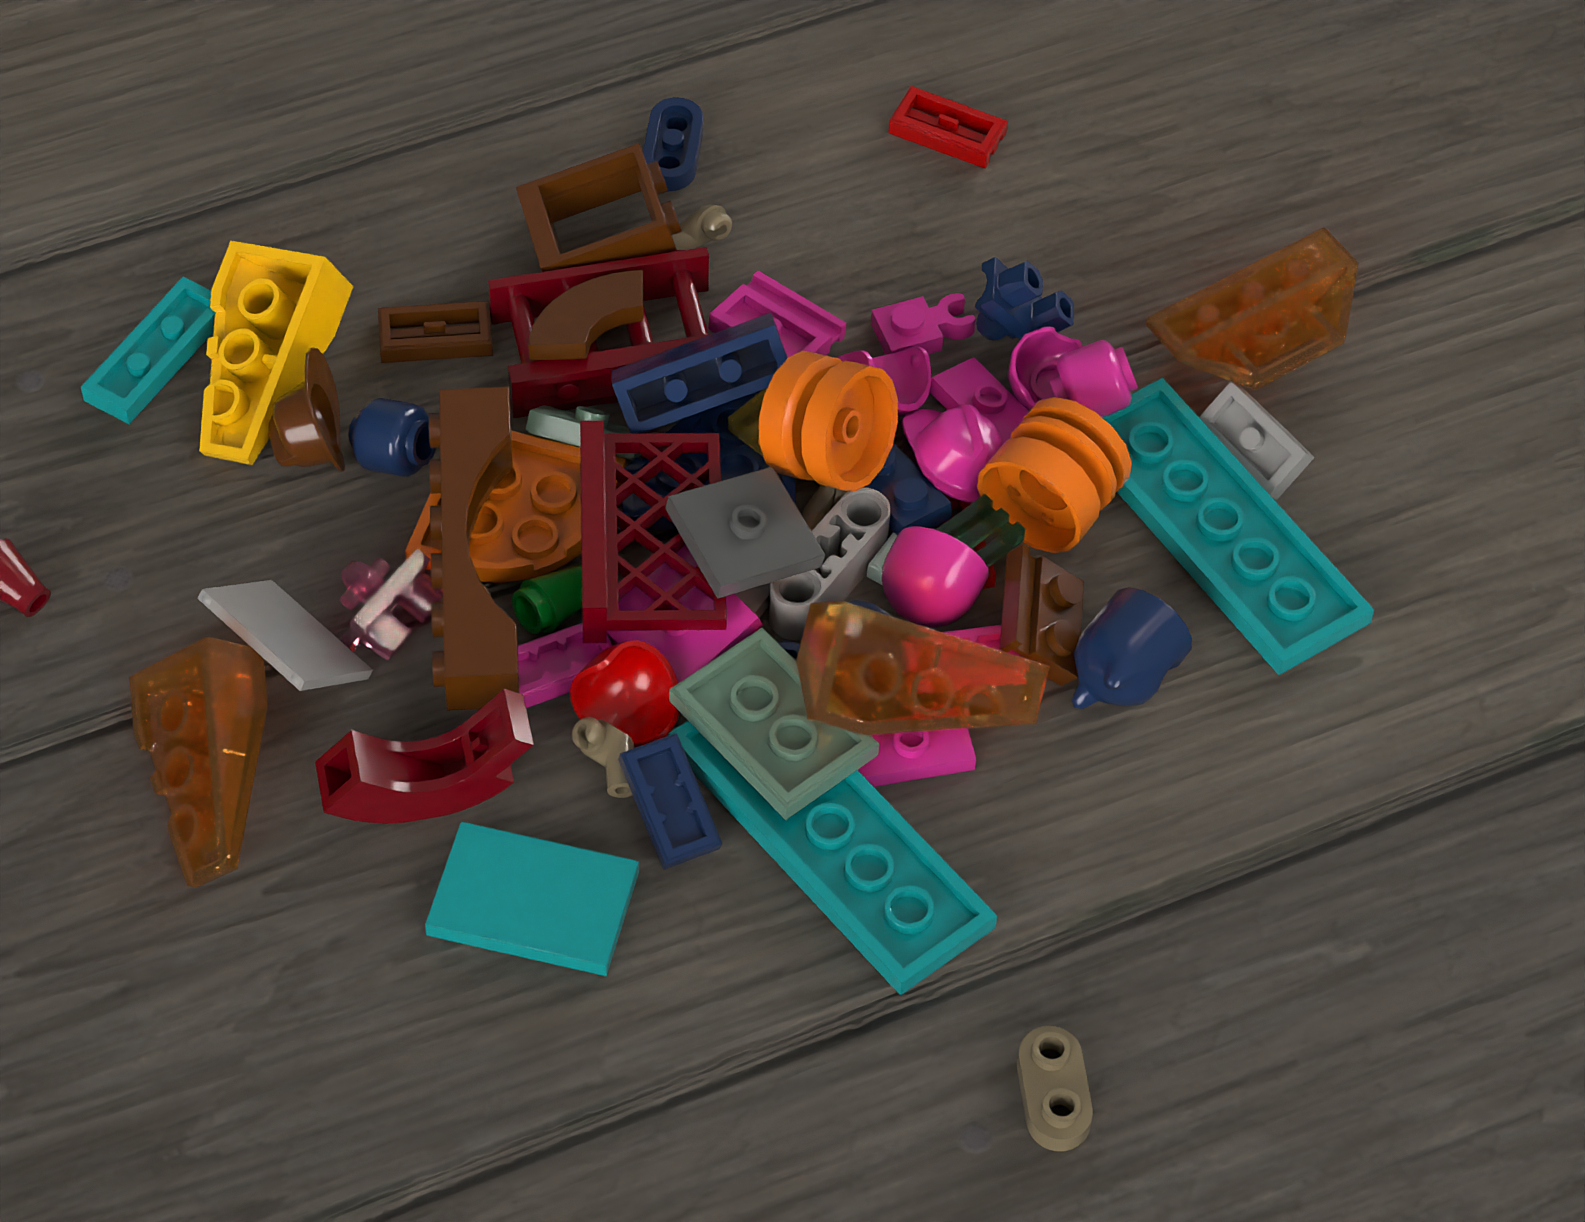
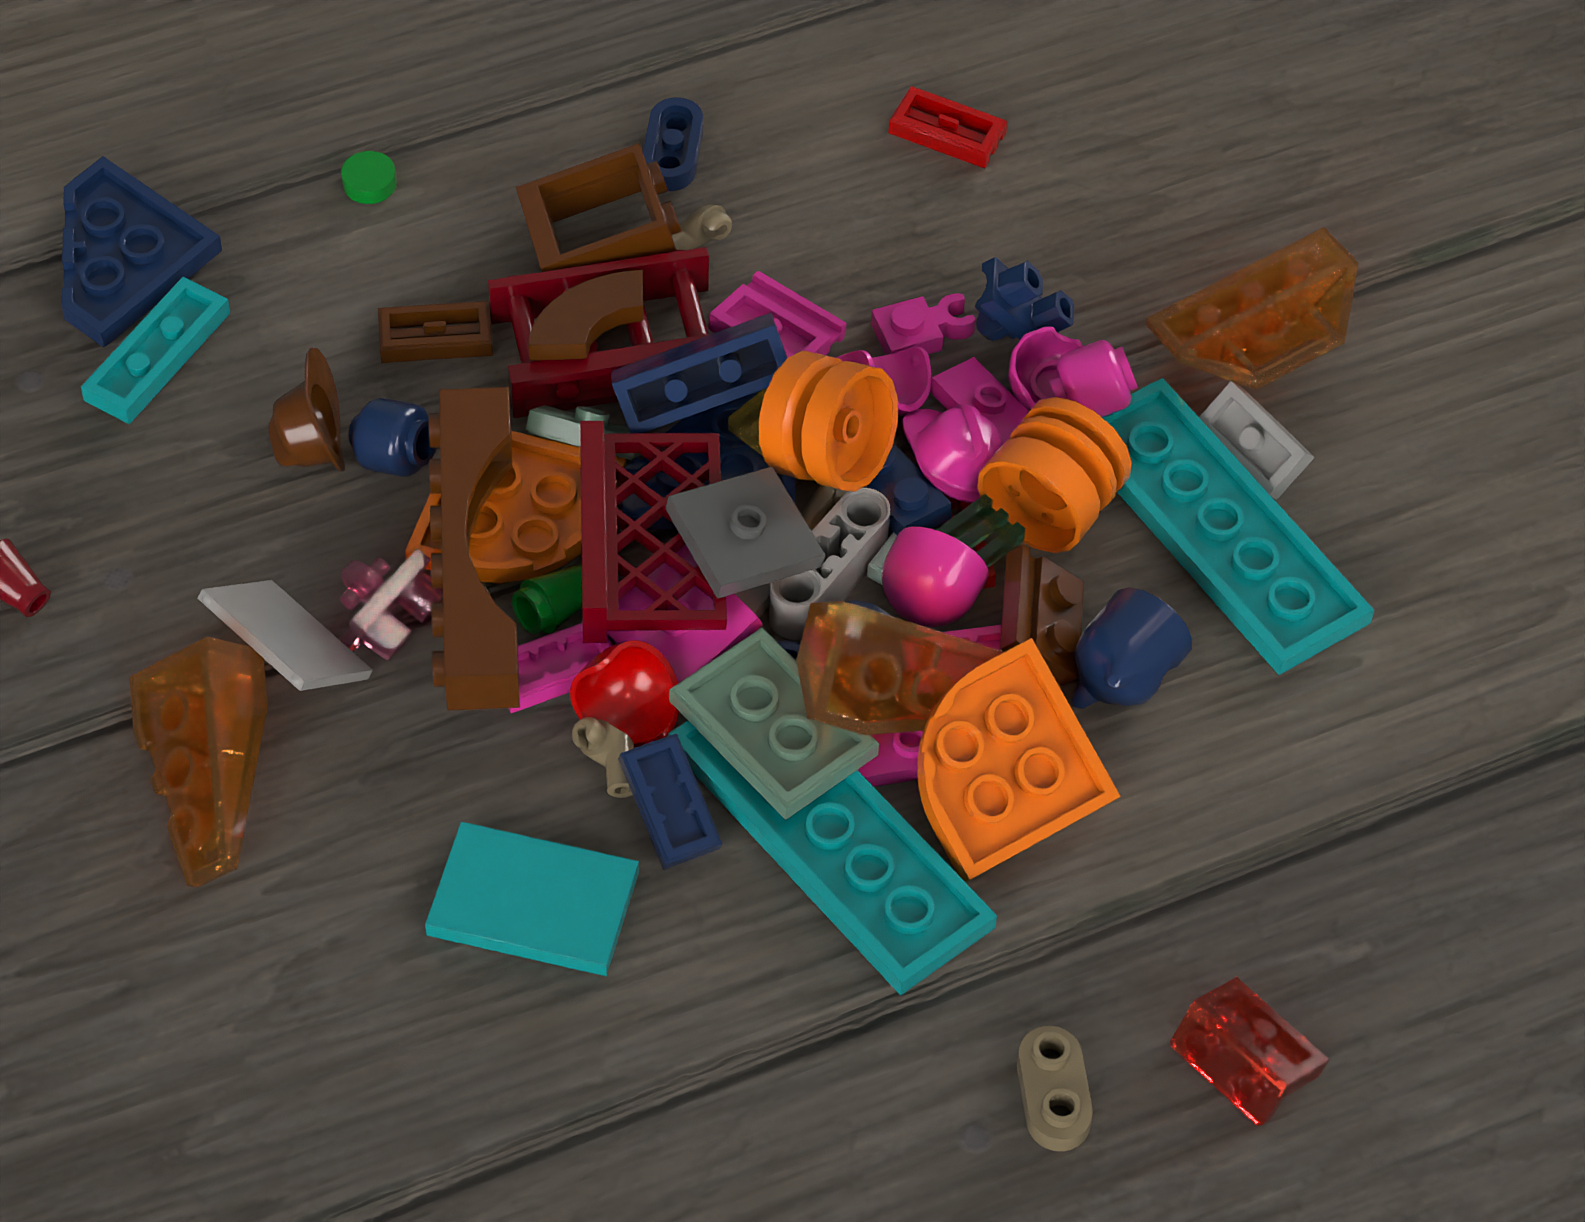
(124, 250): none -> dark blue plate
(266, 319): yellow wedge -> none
(369, 177): none -> green tile
(430, 777): dark red arch -> none
(1006, 763): none -> orange plate
(1246, 1049): none -> clear red bracket

